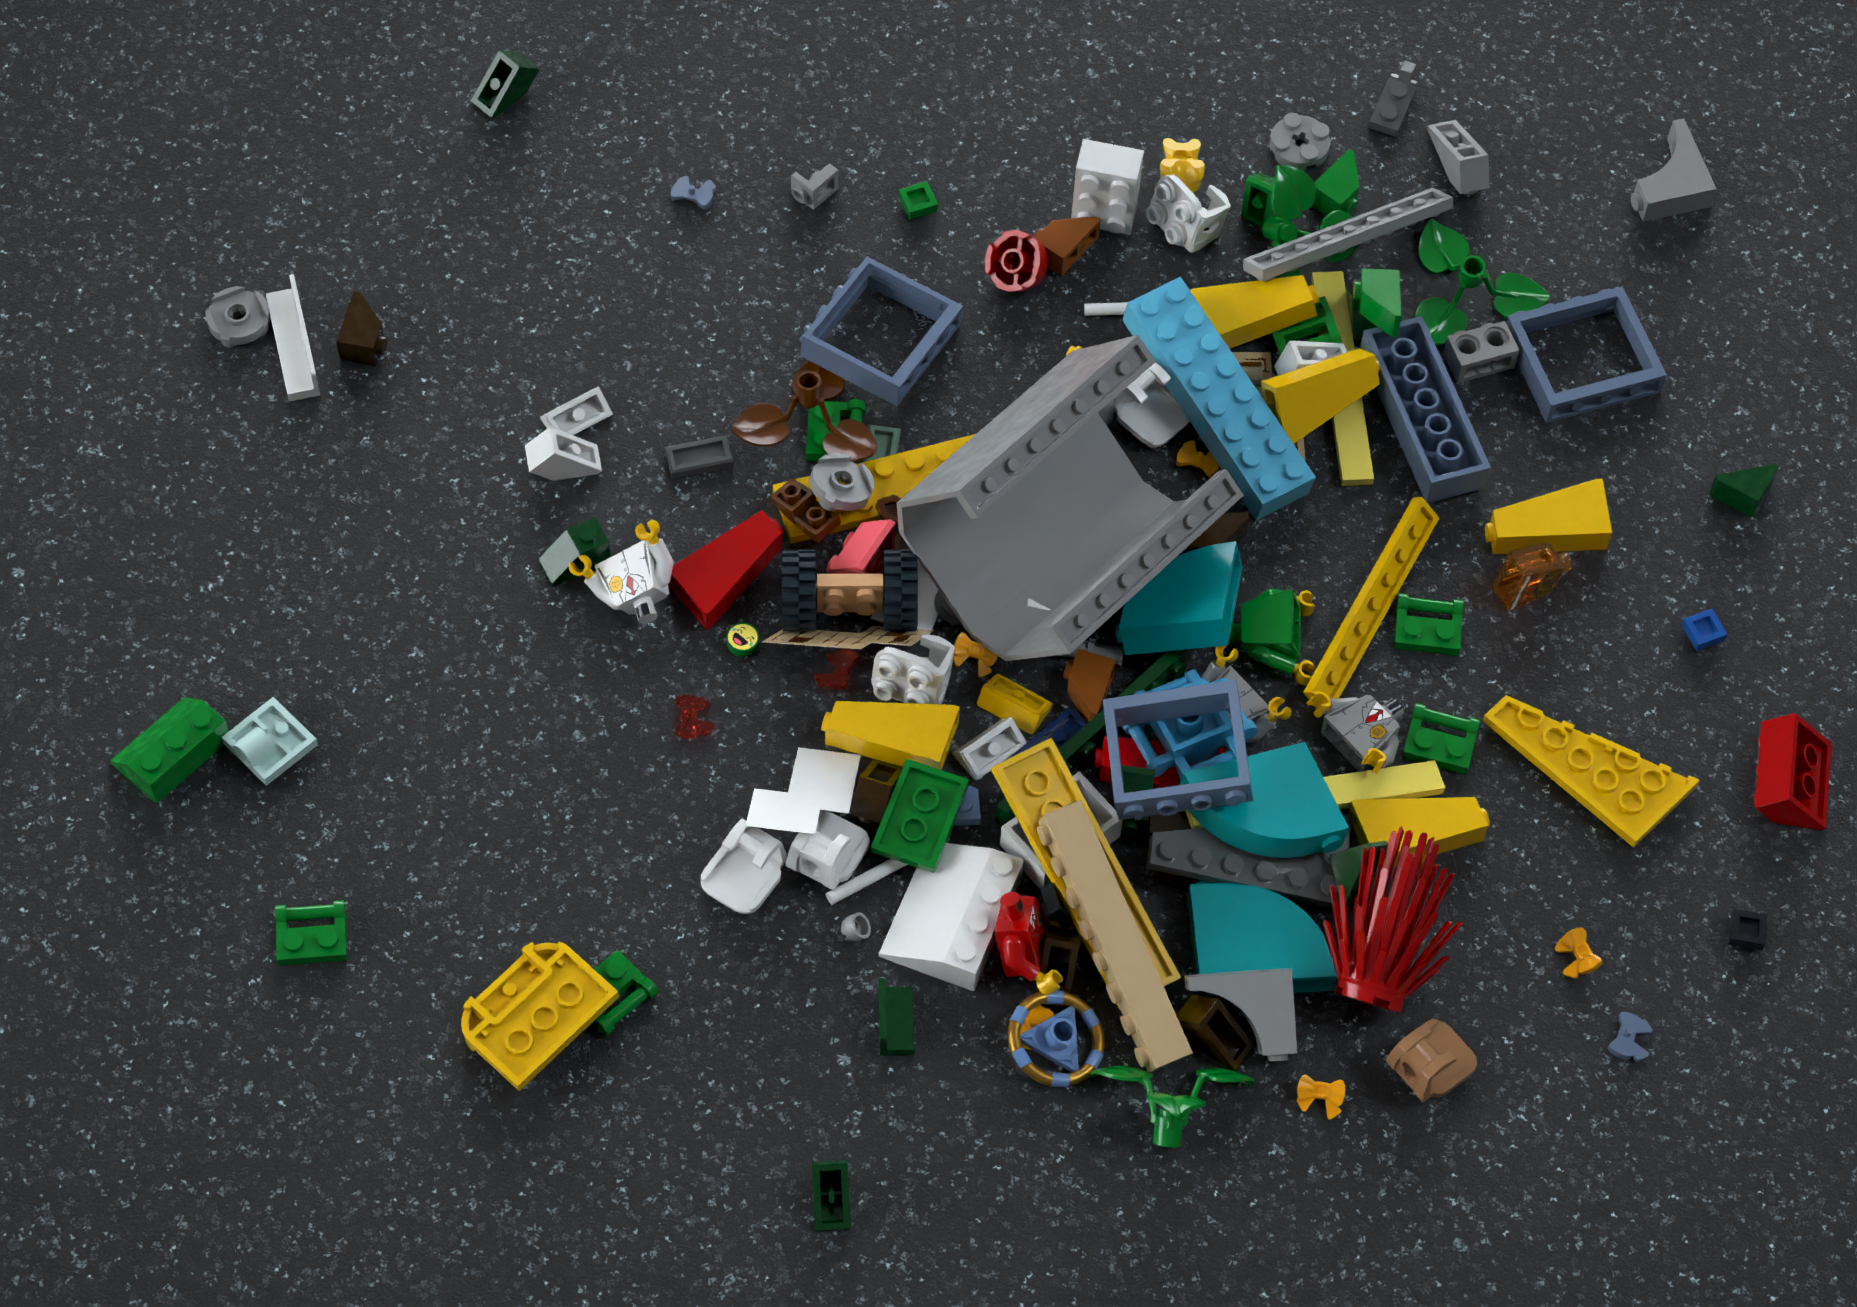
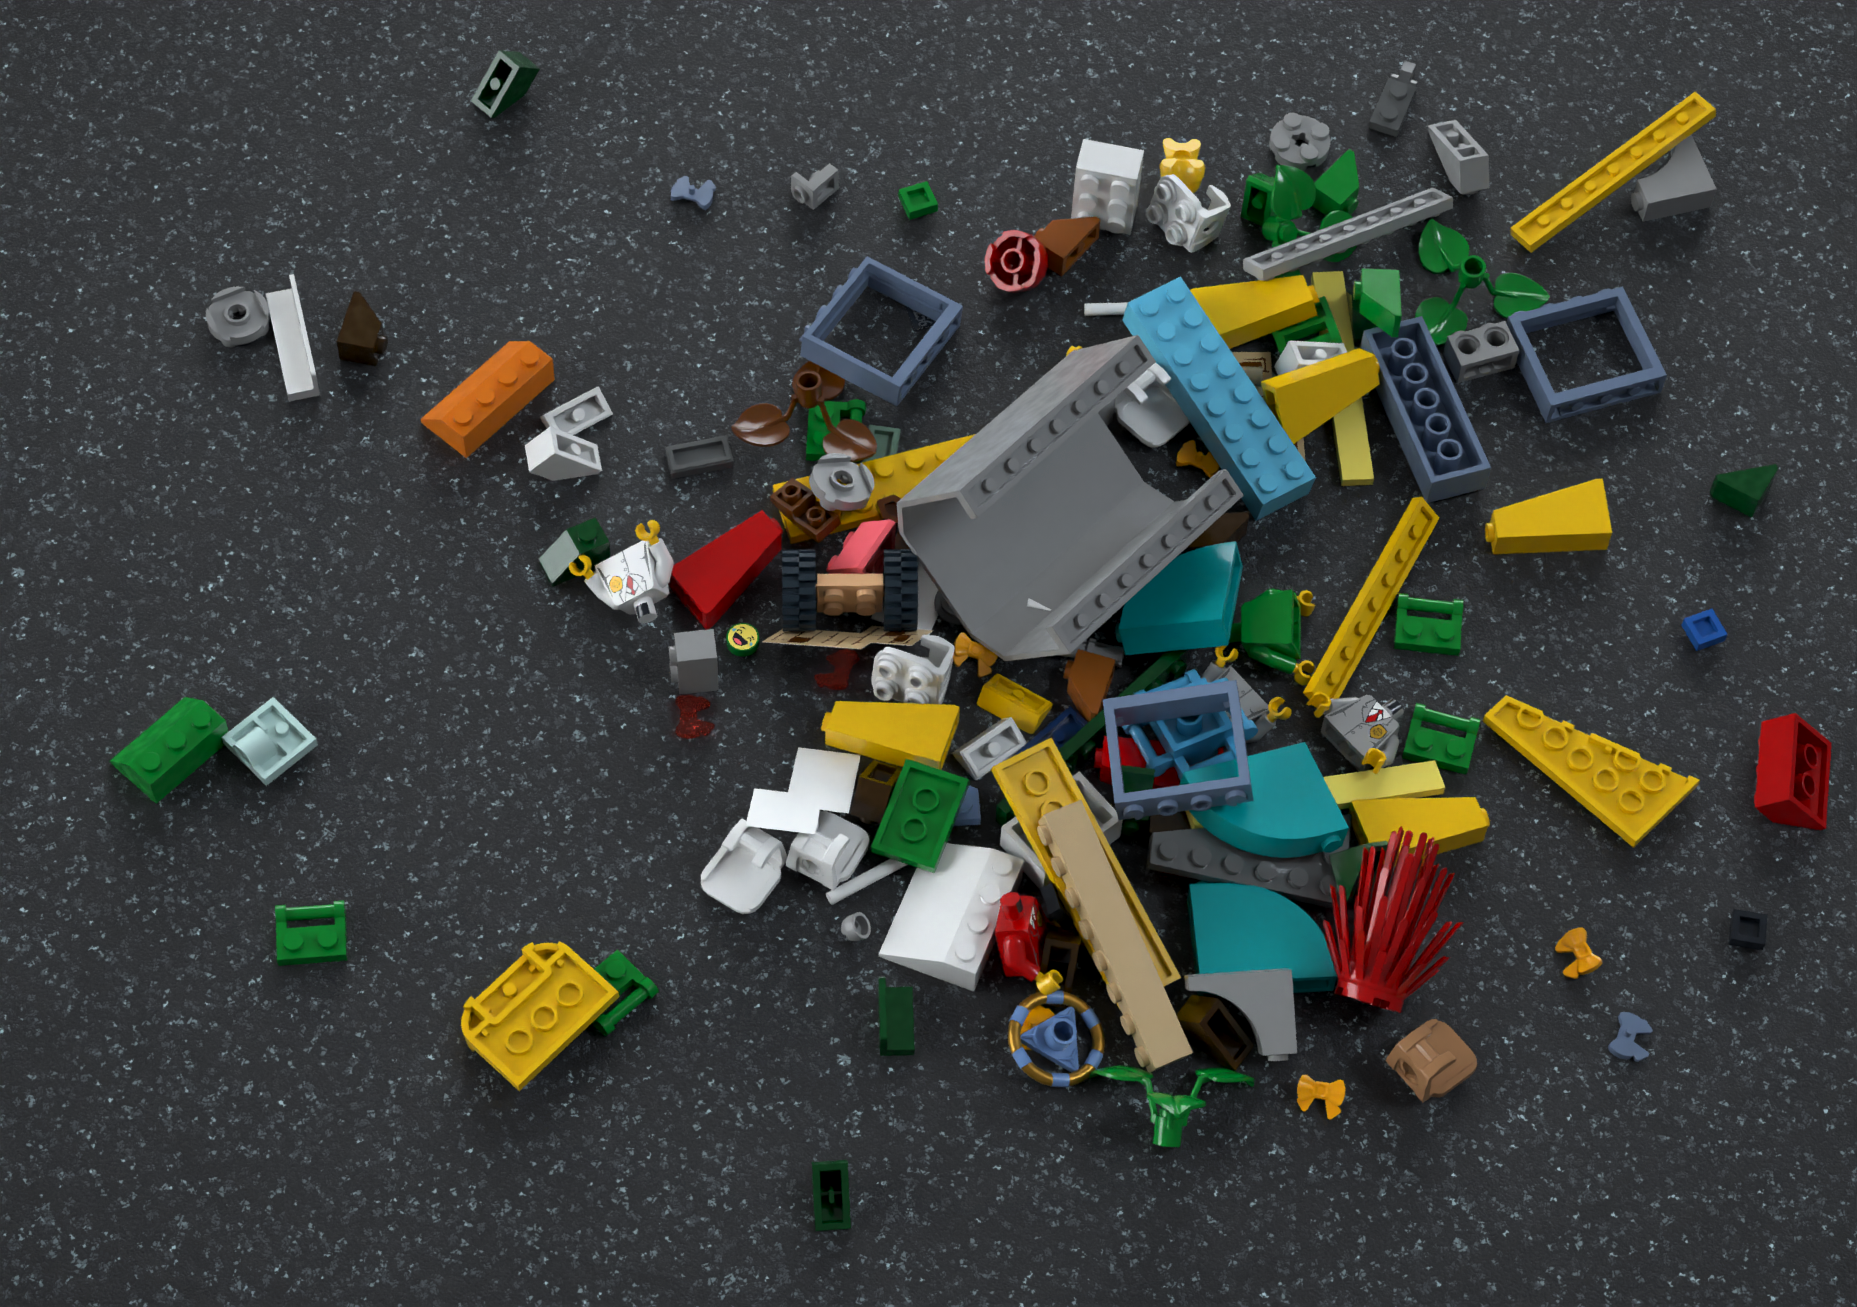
(491, 396): none -> orange slope
(694, 661): none -> light grey brick
(1529, 574): clear orange torso -> none
(1613, 172): none -> yellow plate

